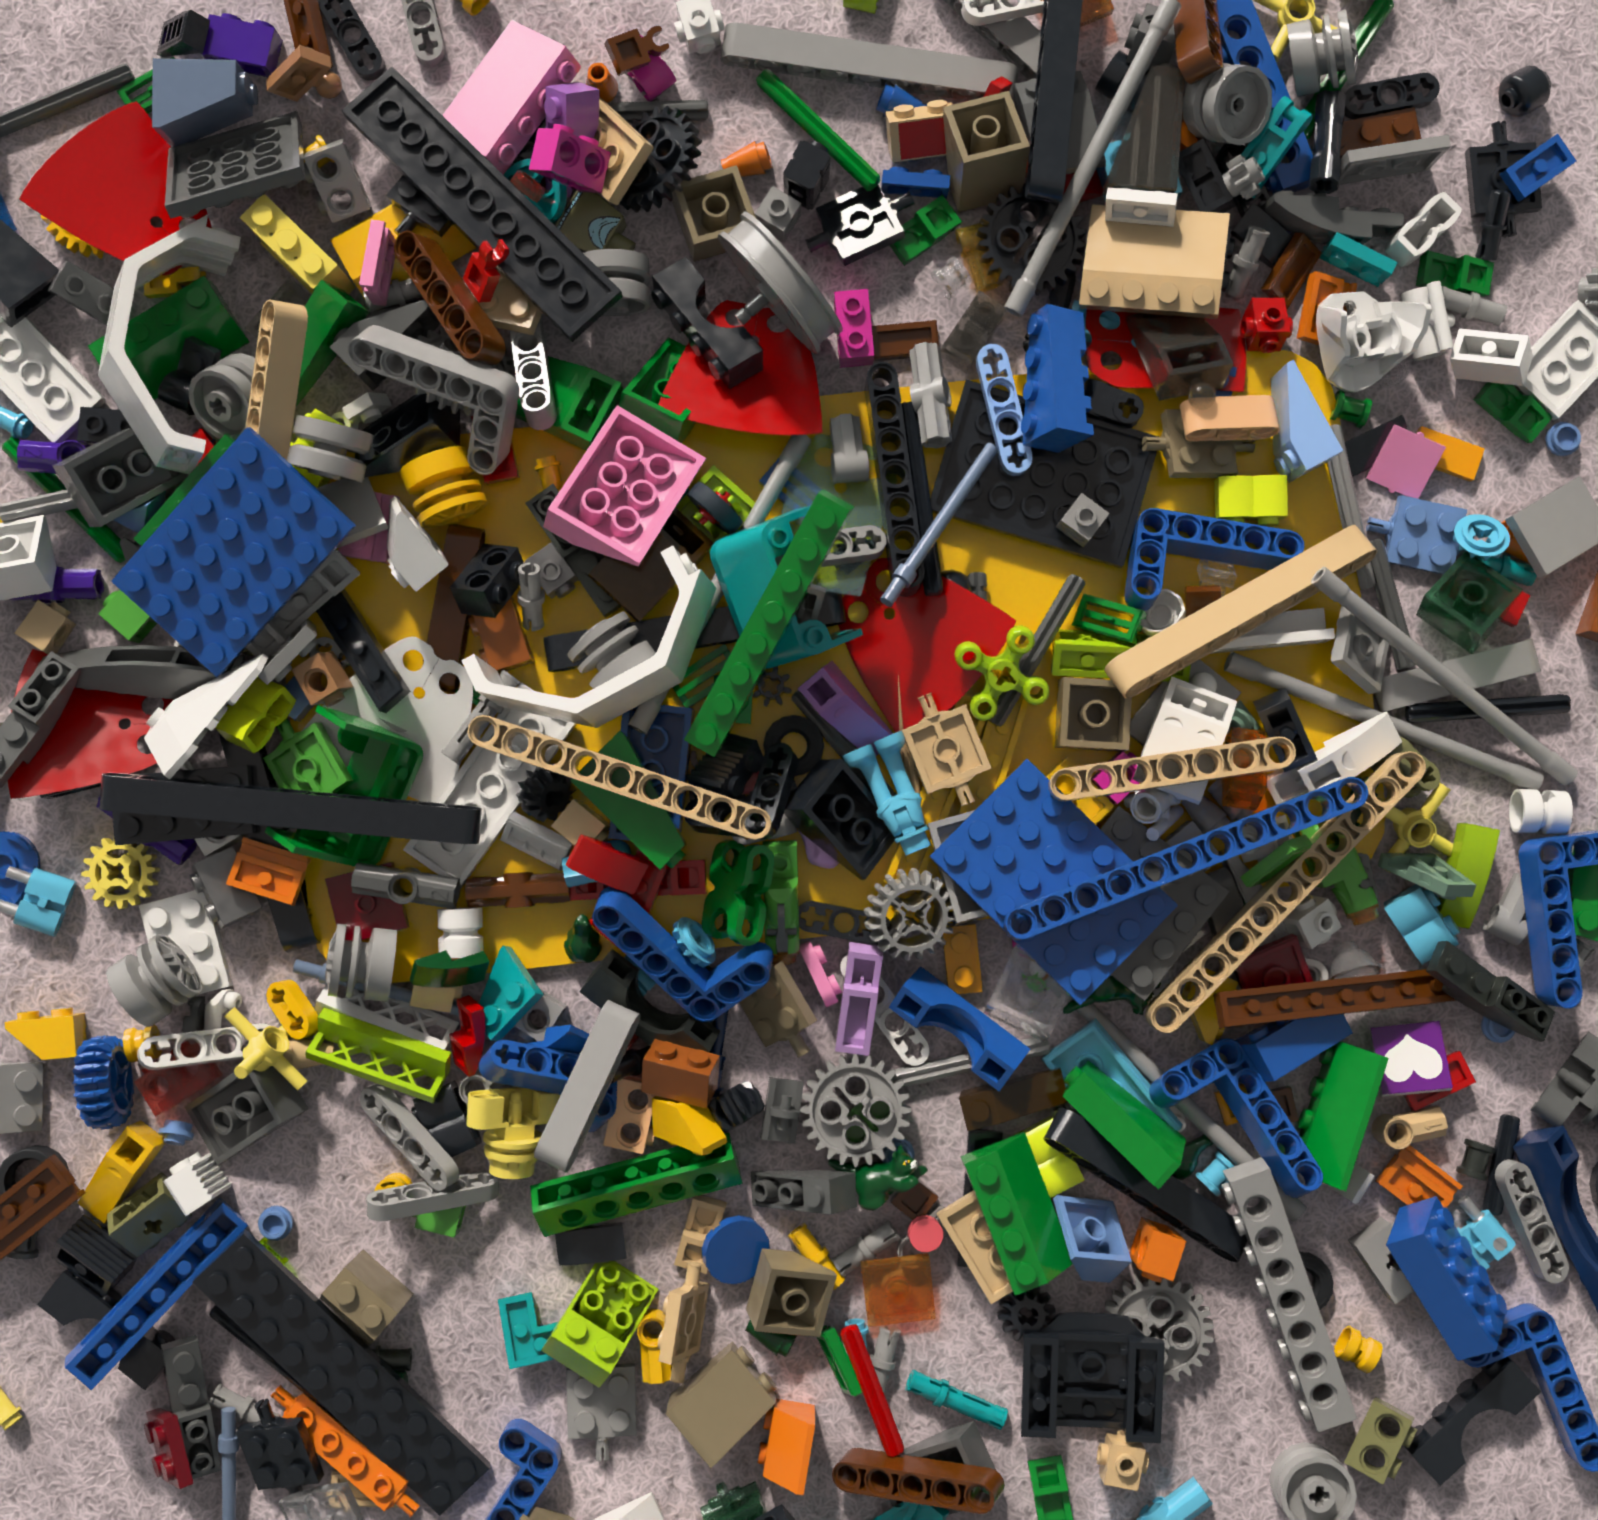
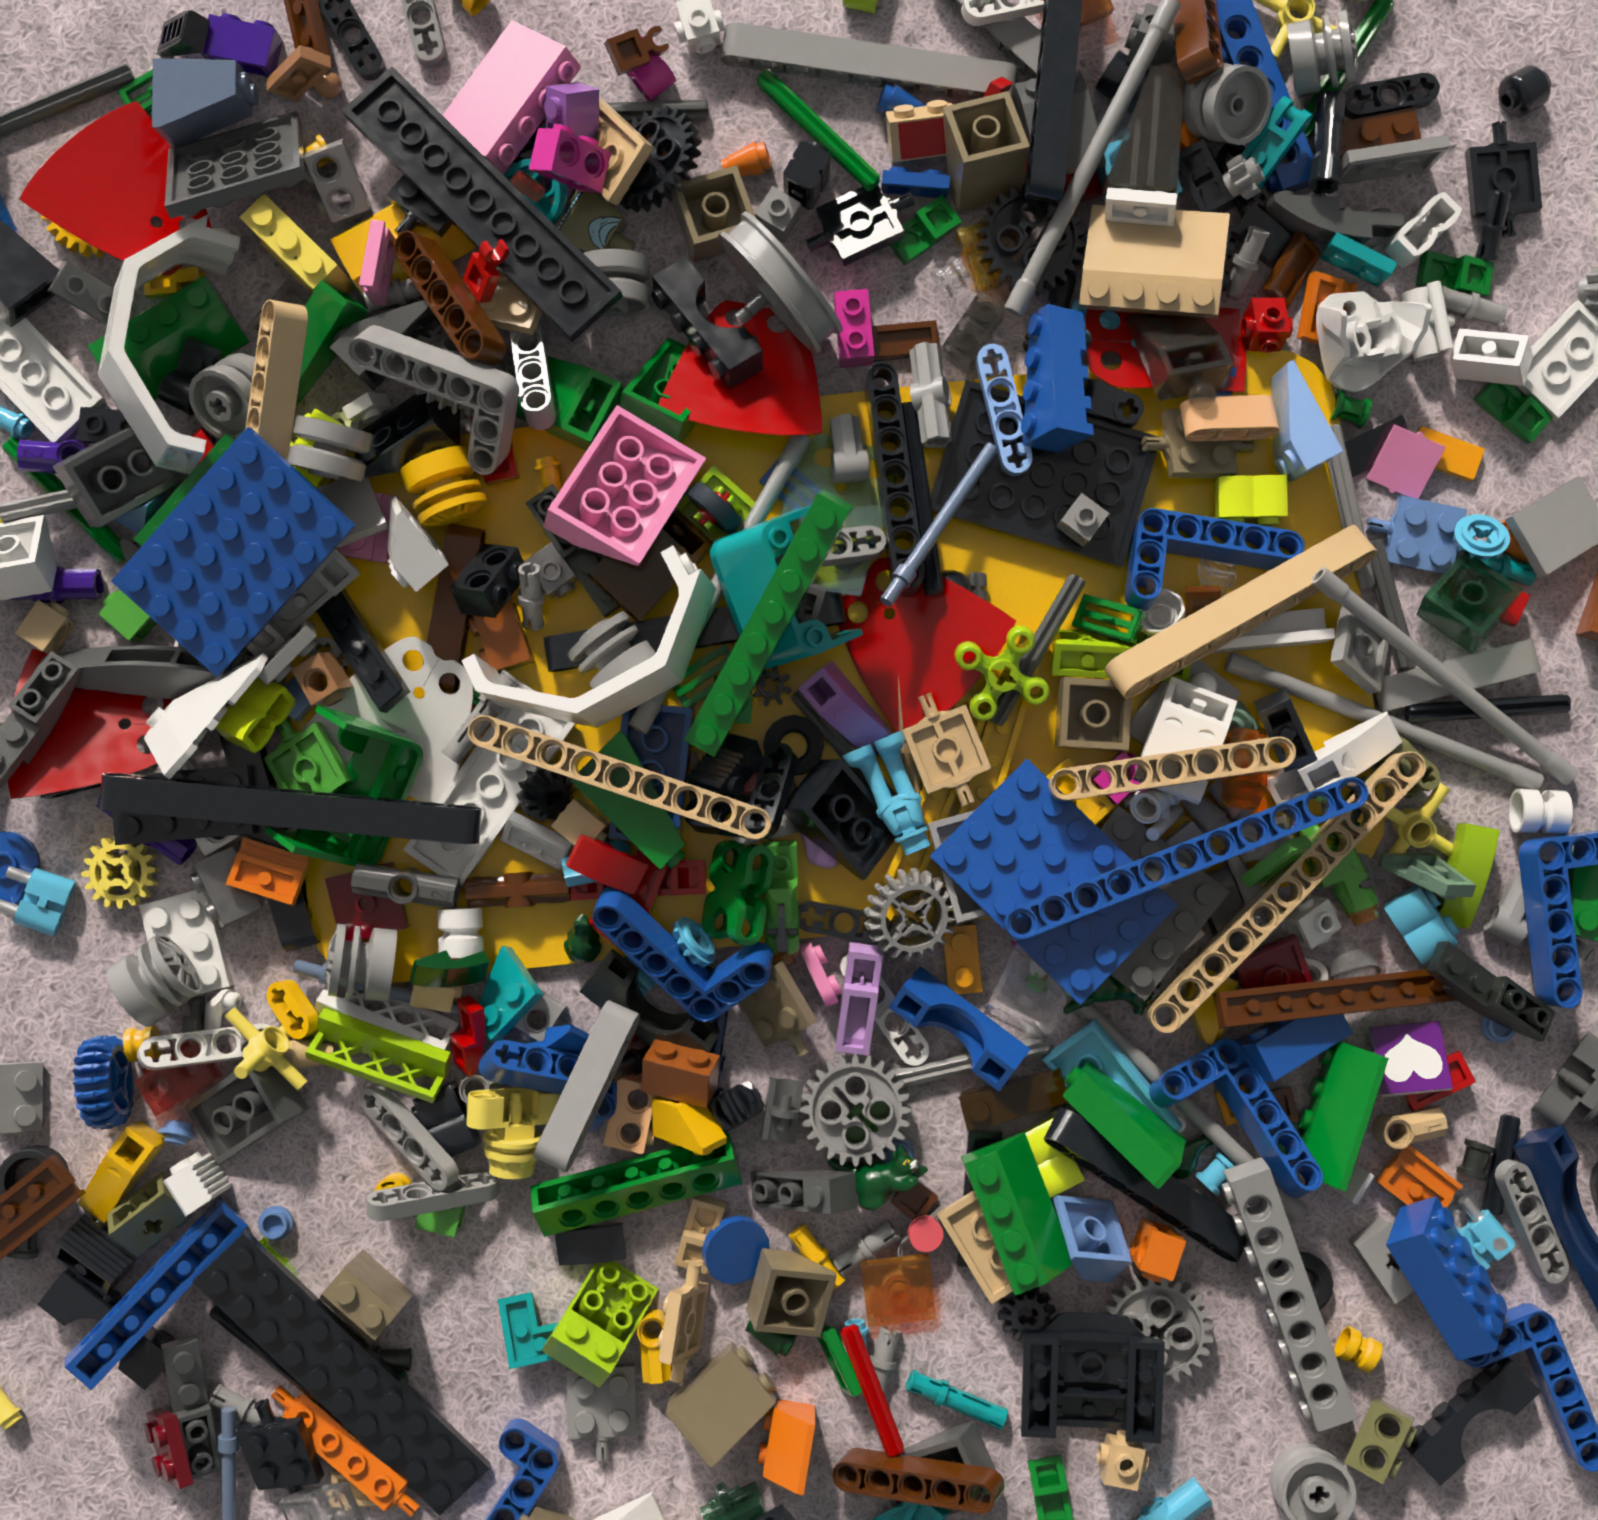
(50, 1035): yellow slope -> none
(602, 79): orange cone -> none
(1538, 167): blue plate -> none
(1563, 439): medium blue plate -> none

